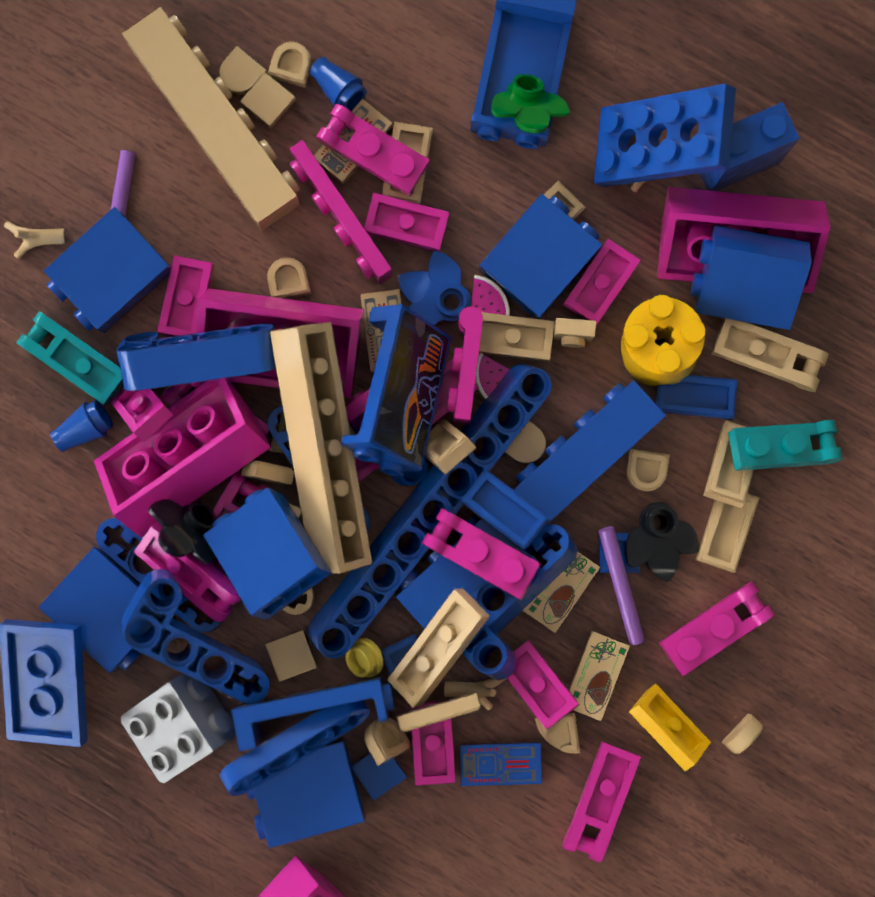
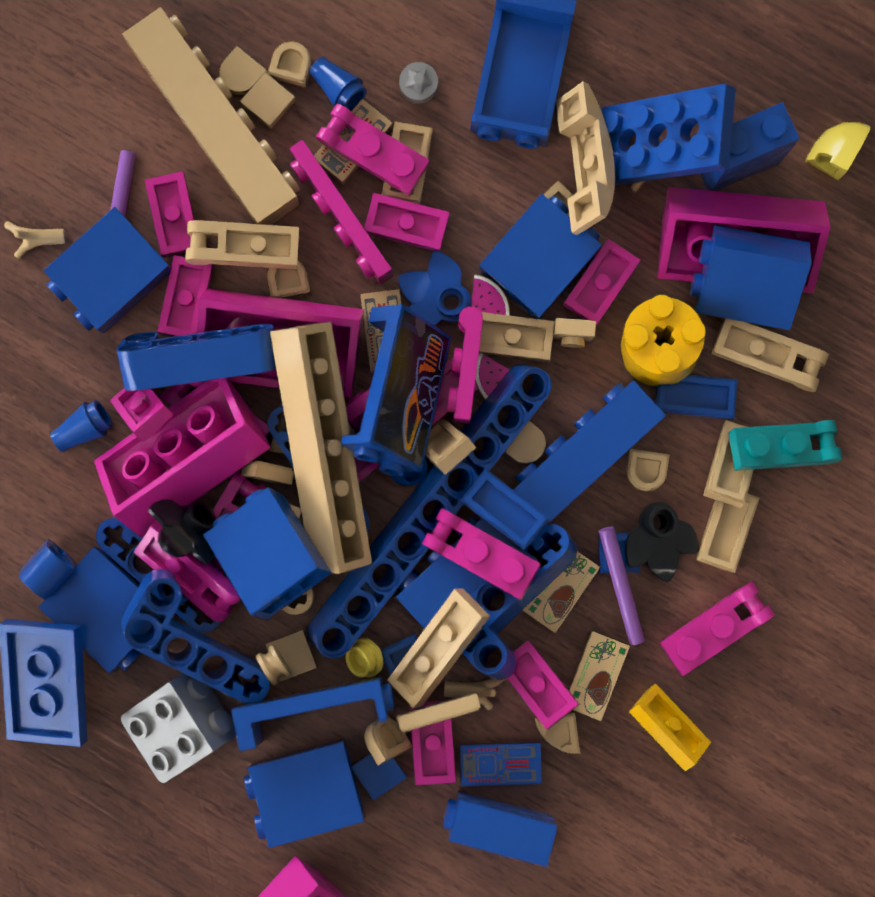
(47, 569): none -> blue beam
(73, 359): teal plate -> none
(170, 212): none -> dark pink plate
(243, 244): none -> tan plate
(273, 665): none -> tan bush
(292, 746): blue beam -> none
(418, 82): none -> light grey tile
(500, 828): none -> blue brick
(528, 104): green plate -> none
(592, 157): none -> tan slope
(602, 800): dark pink plate -> none
(743, 734): tan tile -> none
(838, 148): none -> light yellow brick

